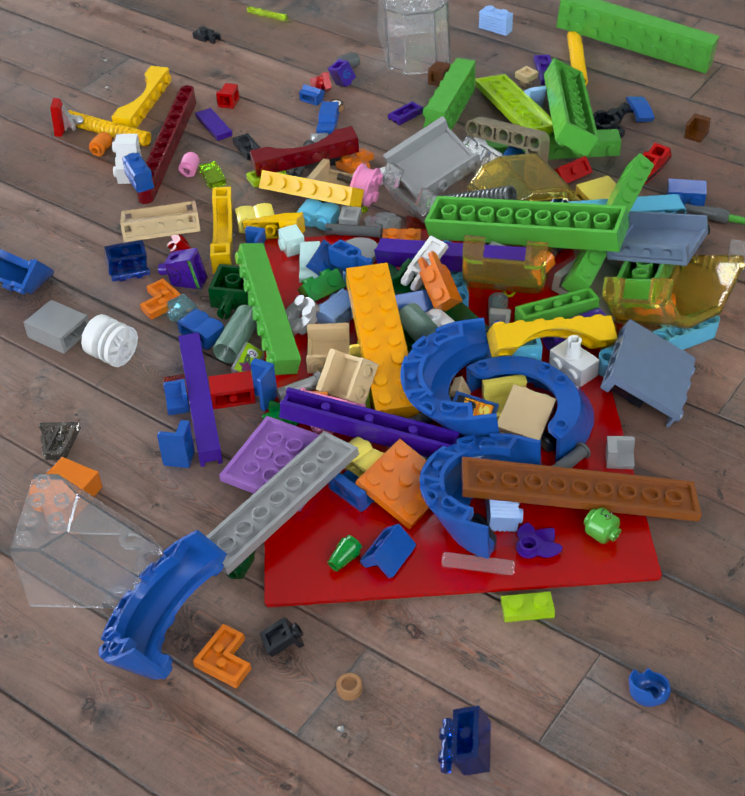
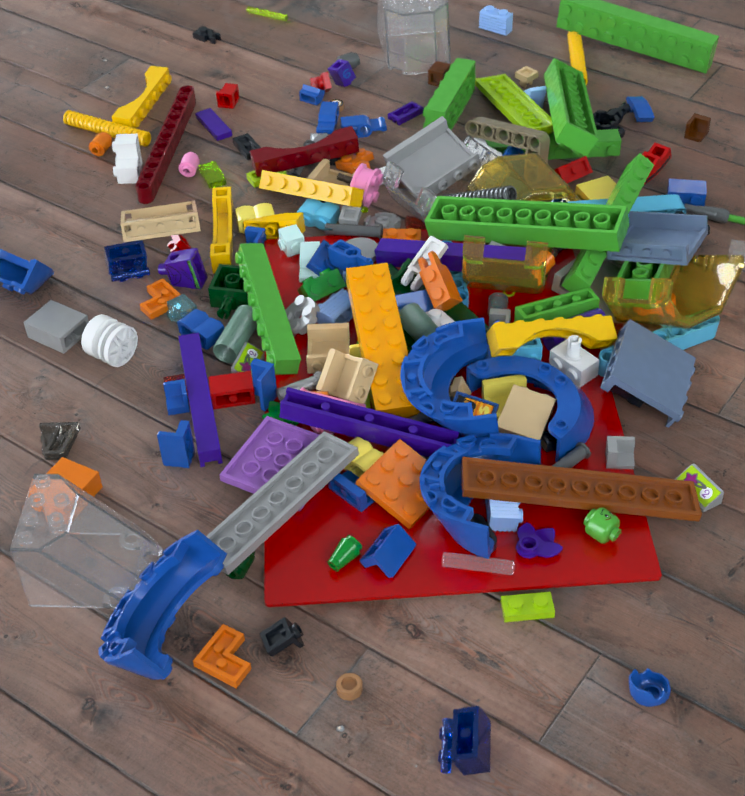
(62, 118): piece -> none
(137, 172): blue brick -> none
(363, 124): none -> blue piece
(542, 63): dark purple tile -> none
(708, 492): none -> slope

